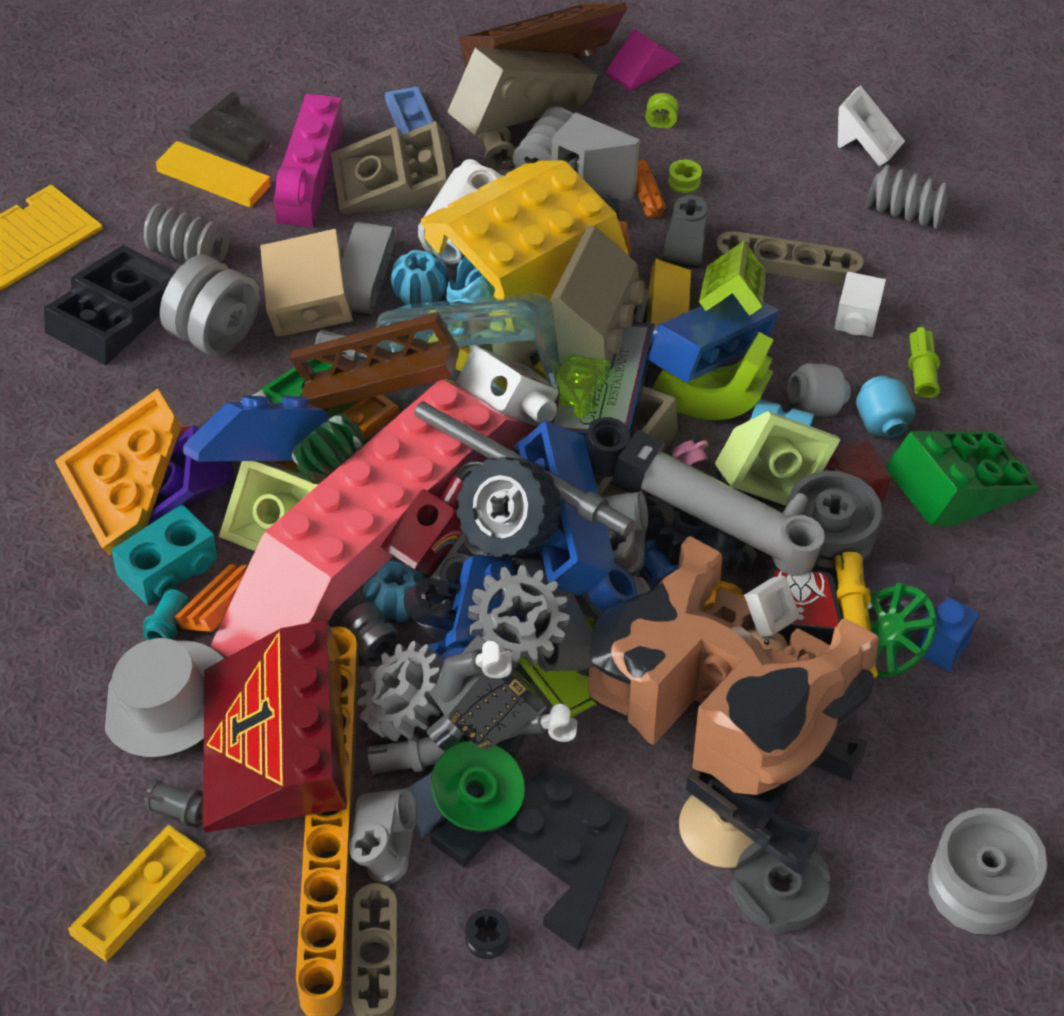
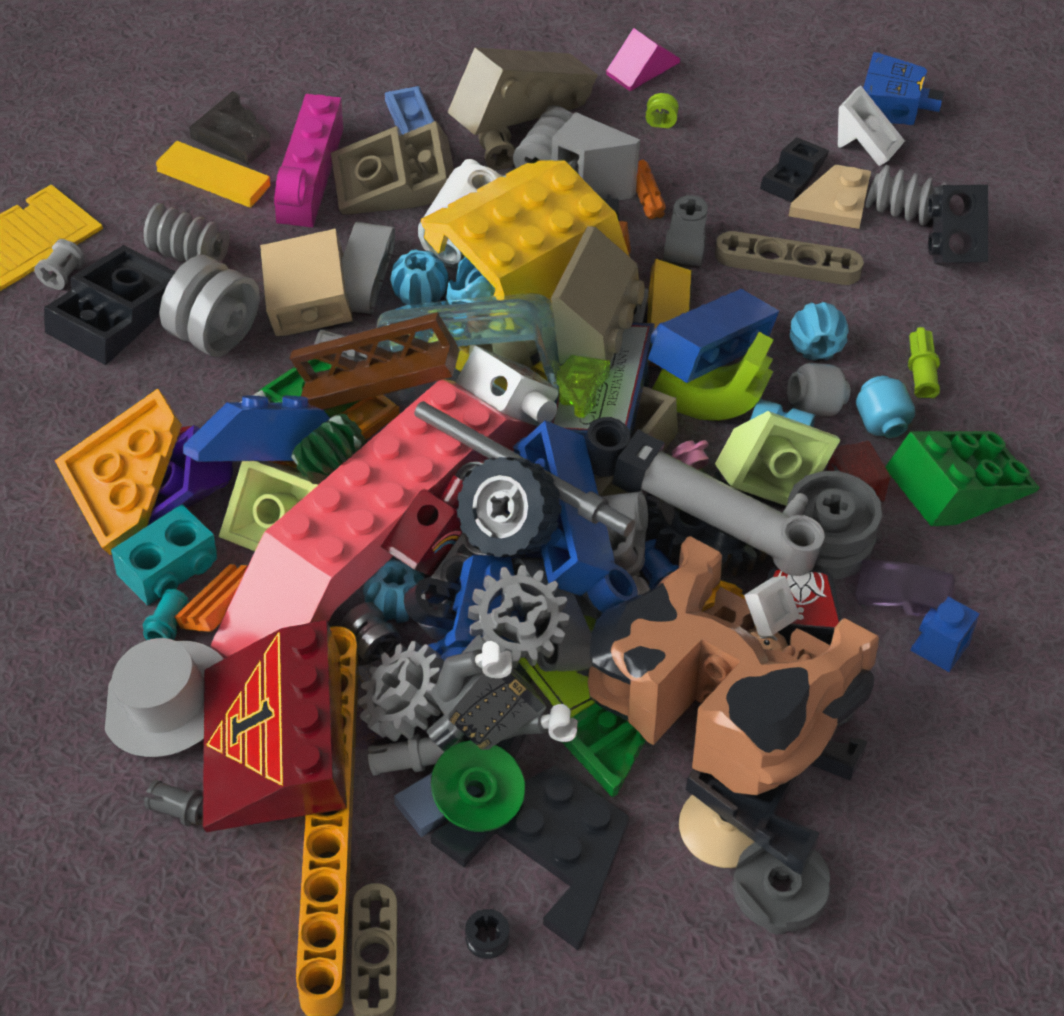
(59, 264): none -> light grey bush
(137, 893): yellow tile -> none
(384, 833): light grey piece -> none
(568, 30): reddish brown slope -> none
(605, 746): none -> green wing
(684, 176): lime bush -> none
(735, 273): lime fence -> none
(795, 169): none -> black slope
(819, 331): none -> medium azure piece
(834, 197): none -> tan wing
(852, 592): yellow pin -> none
(859, 304): white brick -> none
(896, 631): green wheel -> none
(900, 89): none -> blue torso
(970, 224): none -> black brick
(987, 871): light grey wheel -> none

